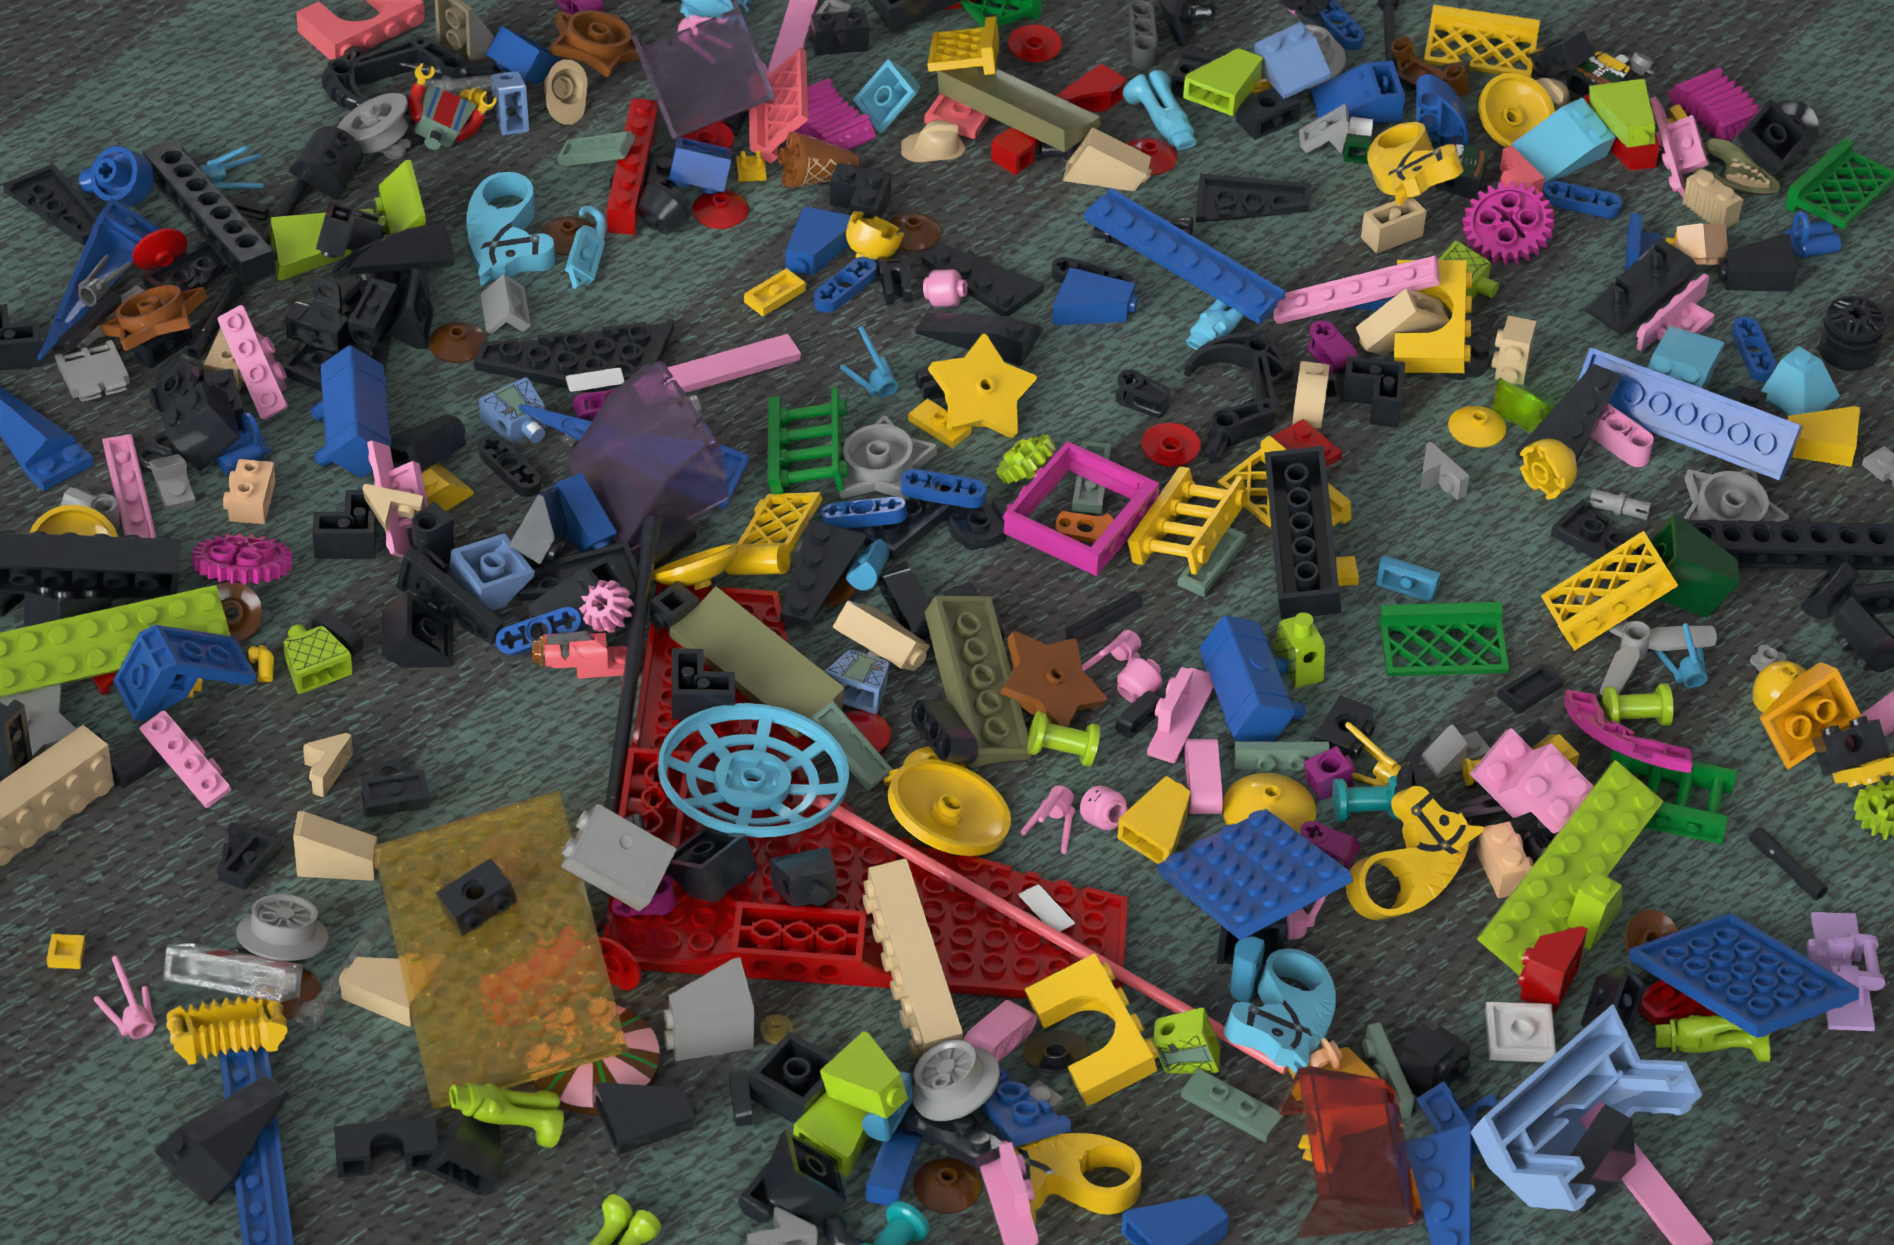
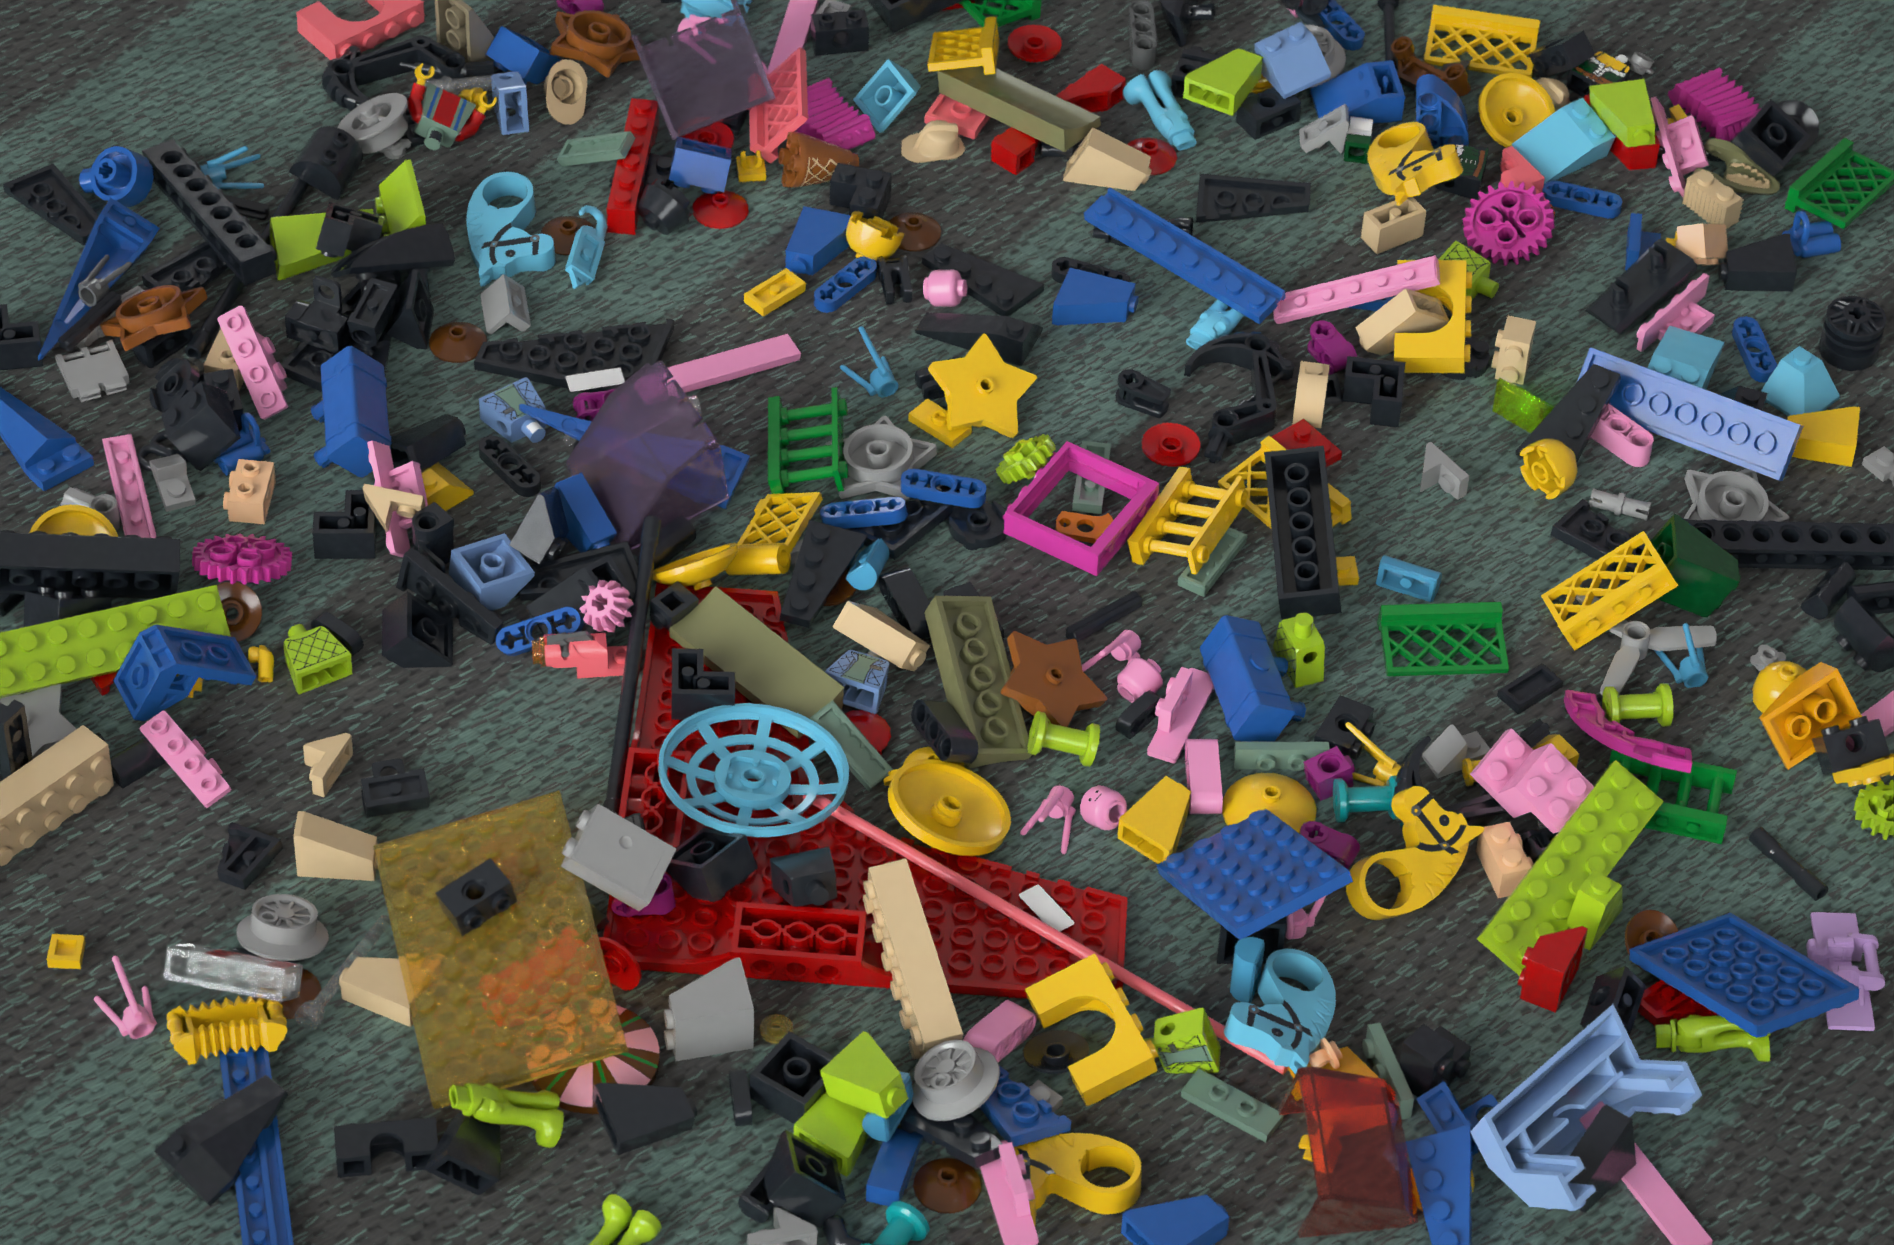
(159, 248): red dish -> none
(1477, 426): yellow dish -> none
(1520, 1031): white plate -> none

